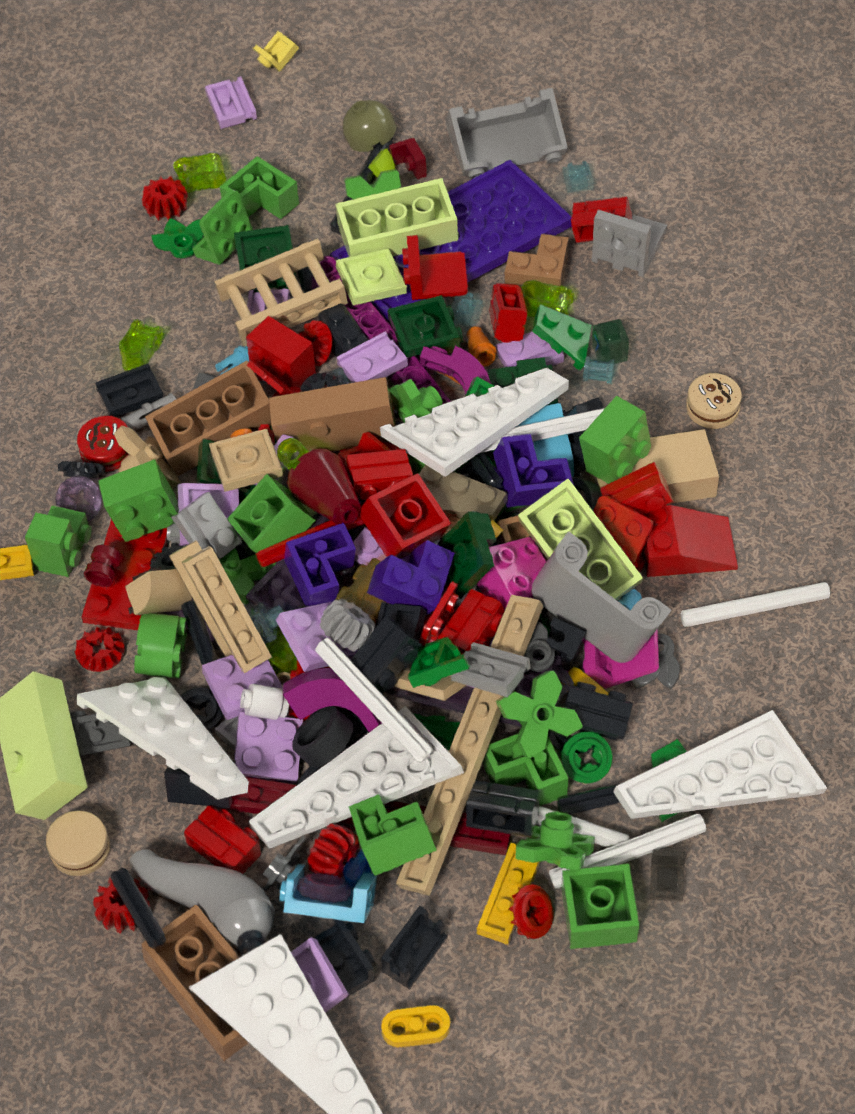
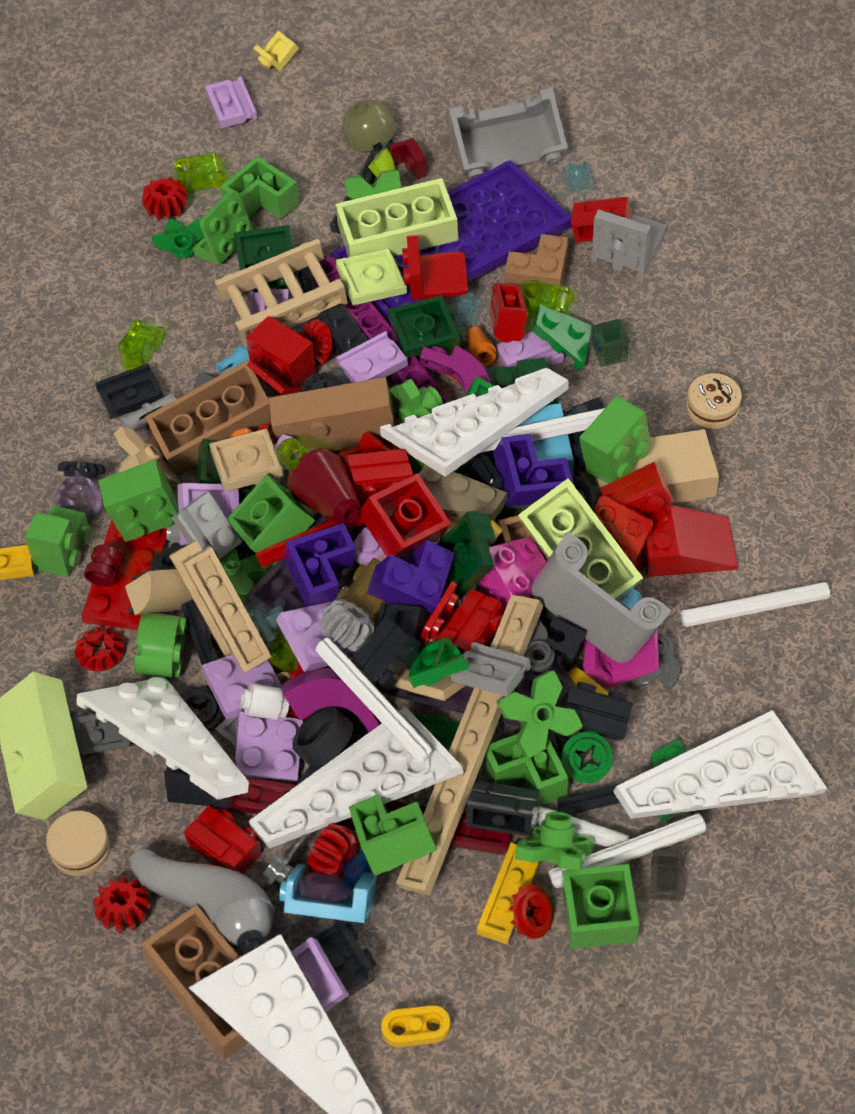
(99, 444): red head -> none
(138, 908): black axle -> none
(413, 948): black hinge -> none
(598, 370): clear light blue bush -> none

